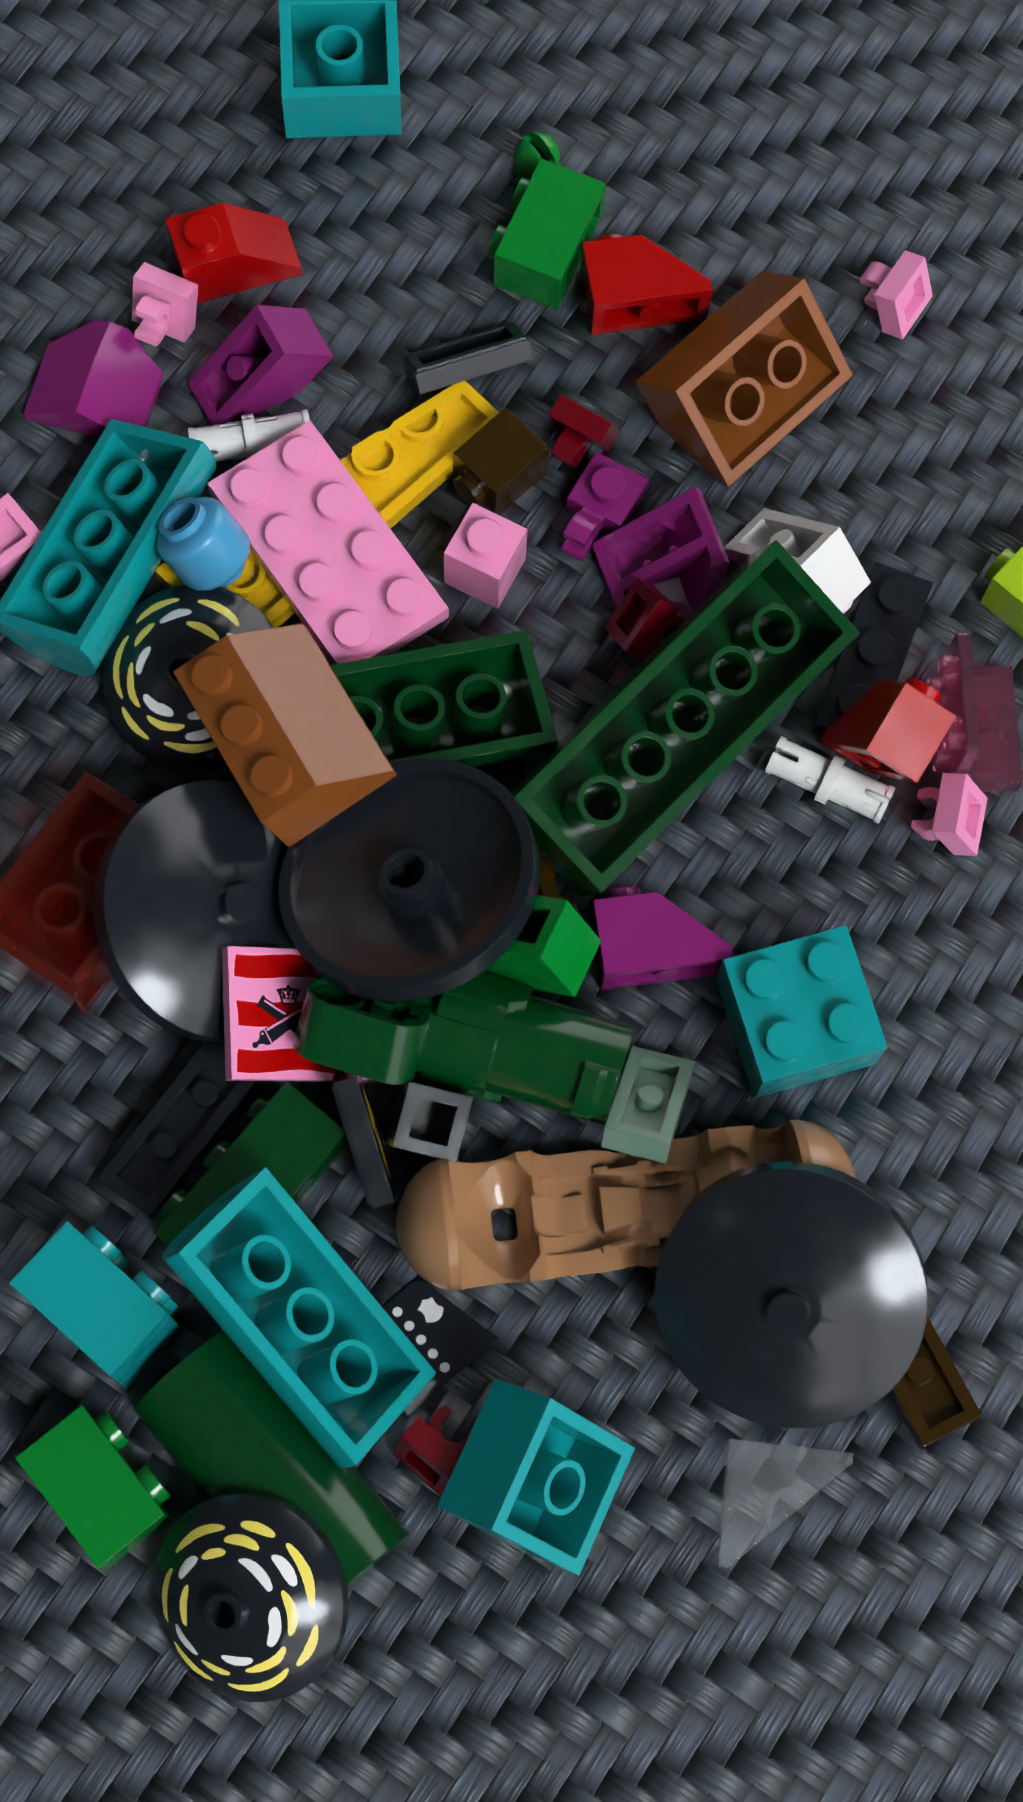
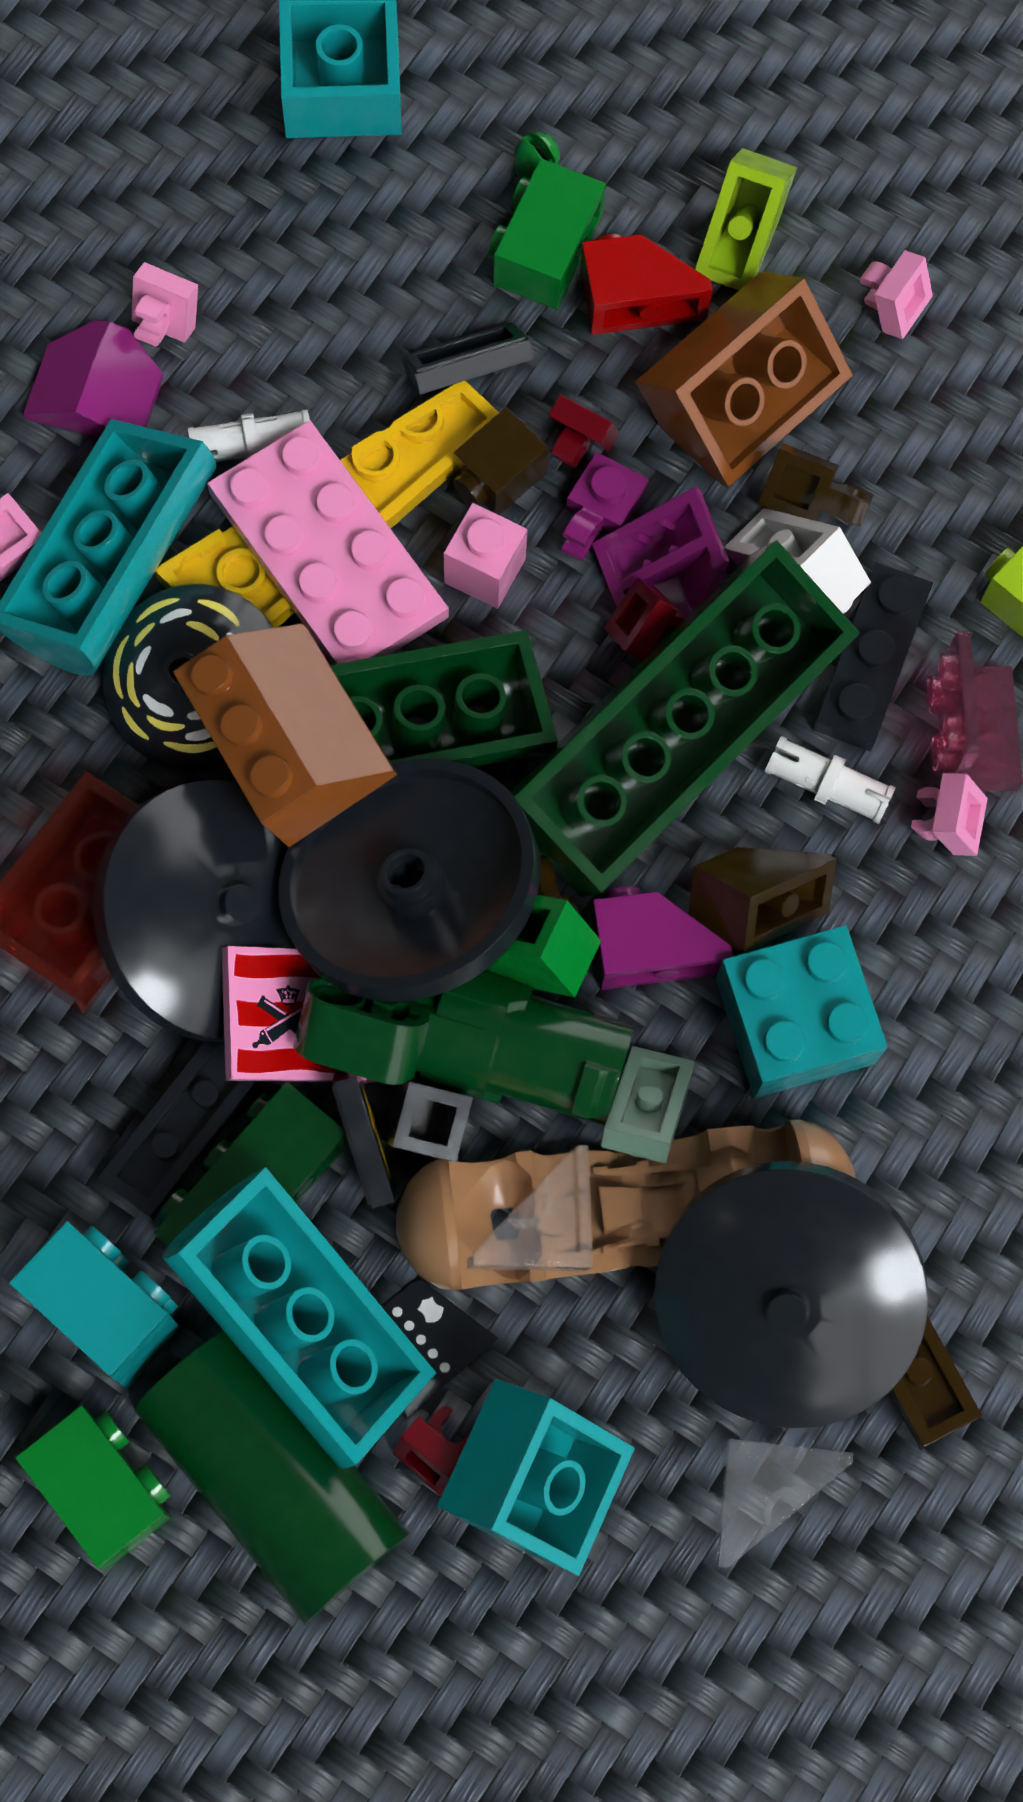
(202, 543): dark azure head -> none
(231, 250): red slope -> none
(260, 364): magenta slope -> none
(275, 1576): black dish -> none
(548, 1226): none -> clear tile
(745, 218): none -> lime slope
(760, 893): none -> dark brown slope
(804, 486): none -> dark brown plate
(892, 729): slope -> none

